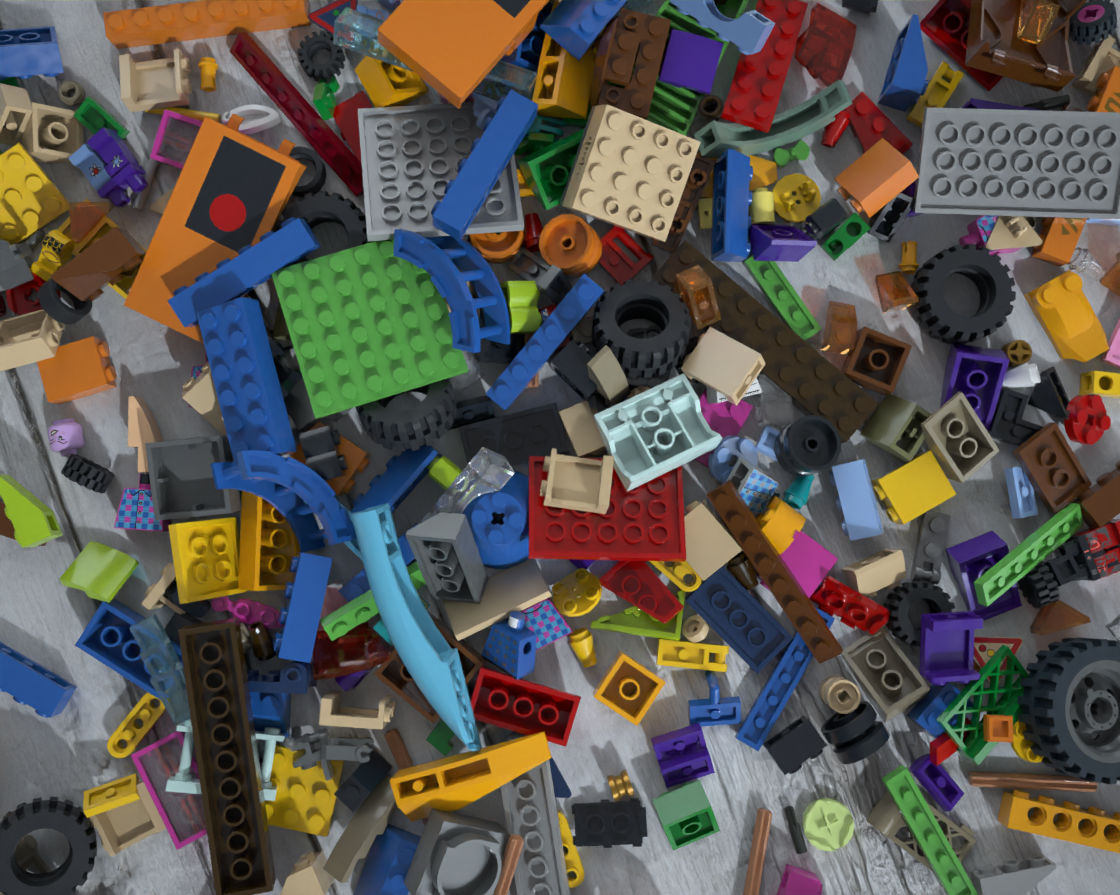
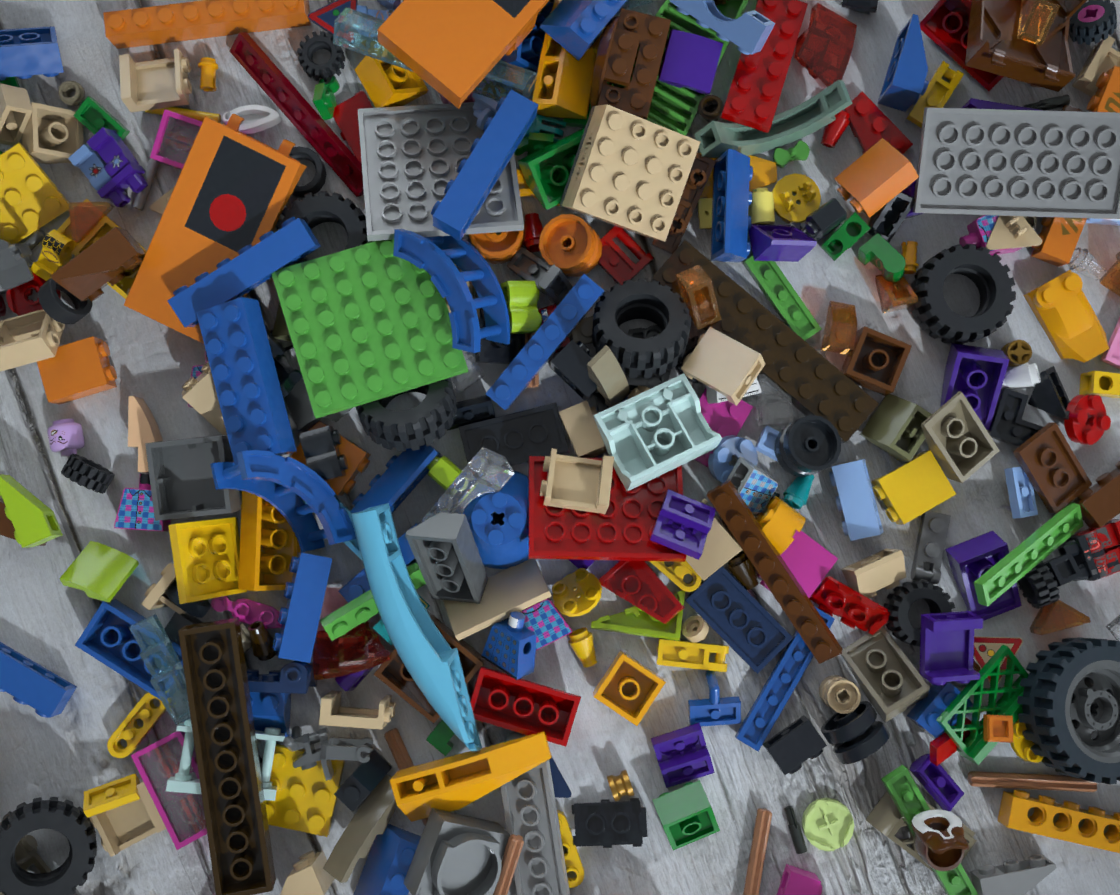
(683, 524): none -> dark purple slope
(884, 257): none -> green leg
(939, 839): none -> reddish brown piece

